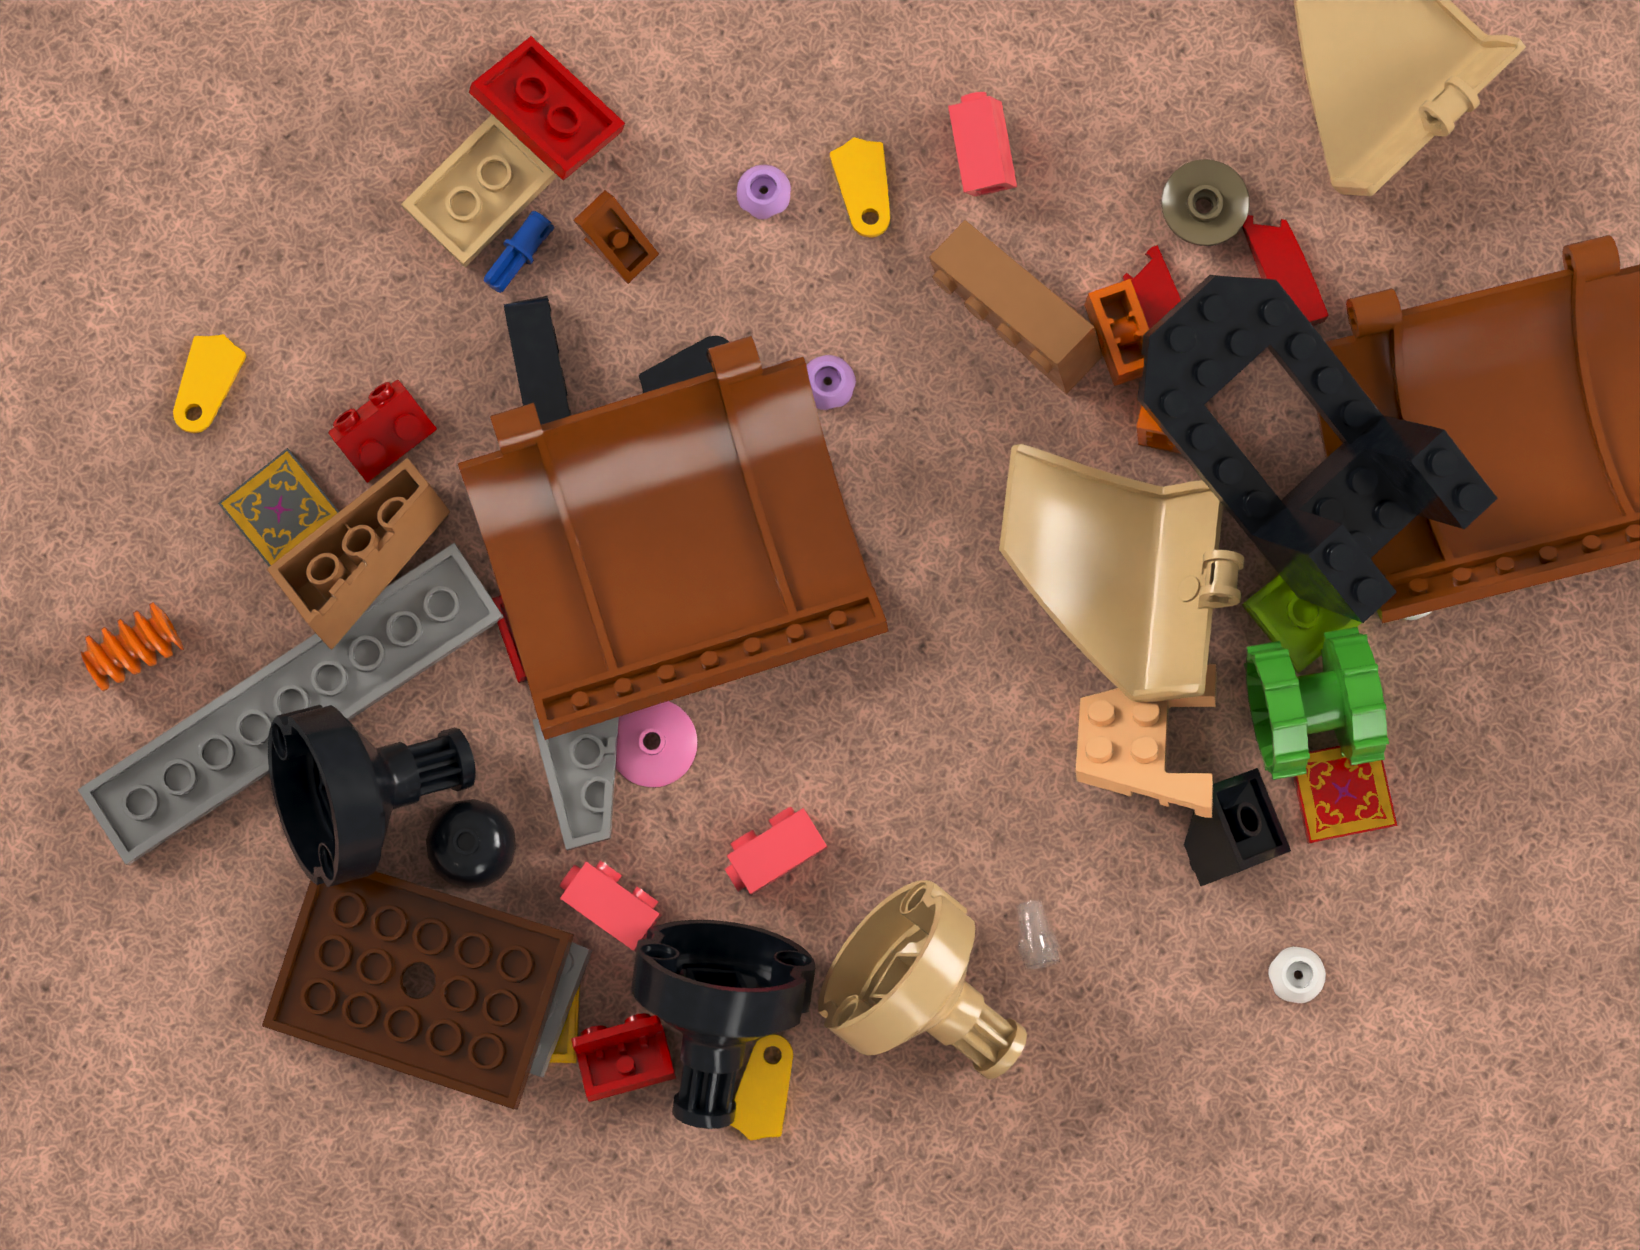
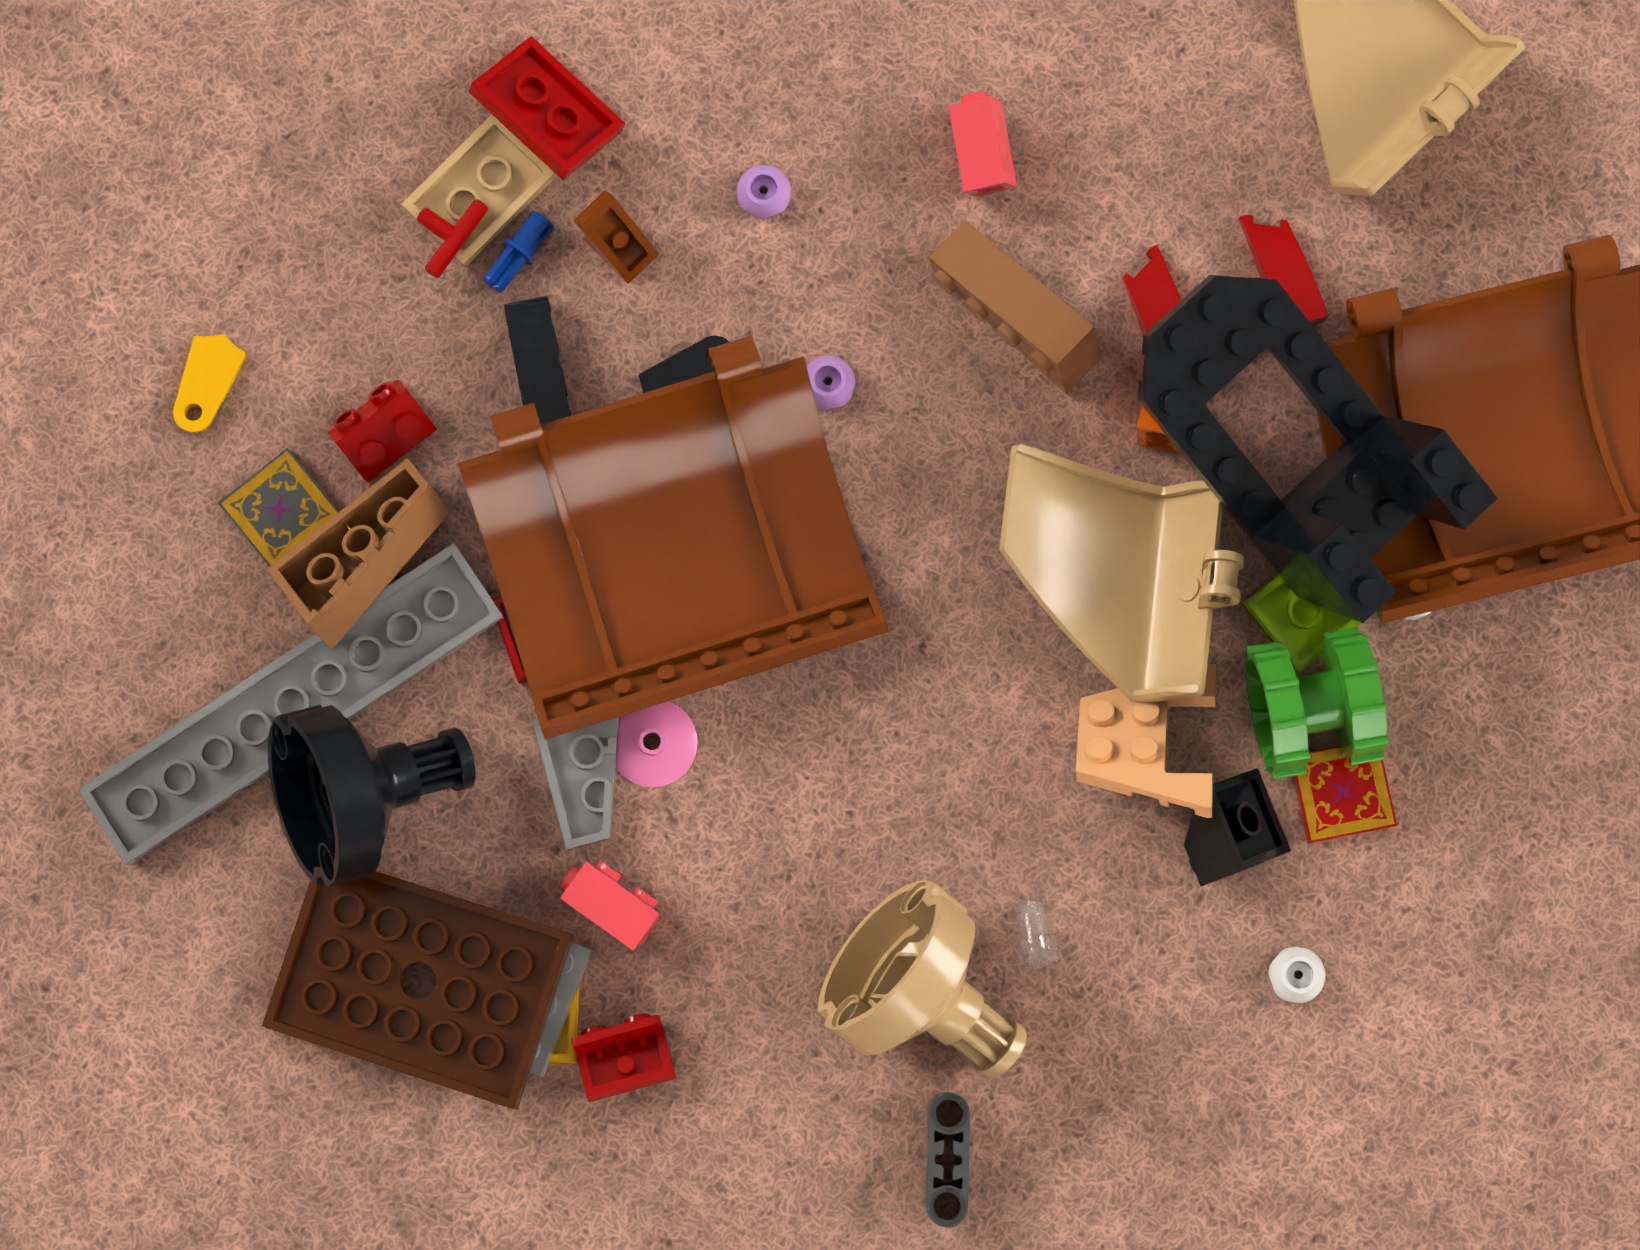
(130, 646): orange piece -> none
(453, 236): none -> red piece
(471, 844): black cylinder -> none
(720, 991): black piece -> none
(764, 1091): yellow piece -> none
(775, 852): coral brick -> none
(863, 183): yellow piece -> none
(958, 1170): none -> dark grey beam
(1119, 329): orange brick -> none
(1207, 181): dark tan dish -> none

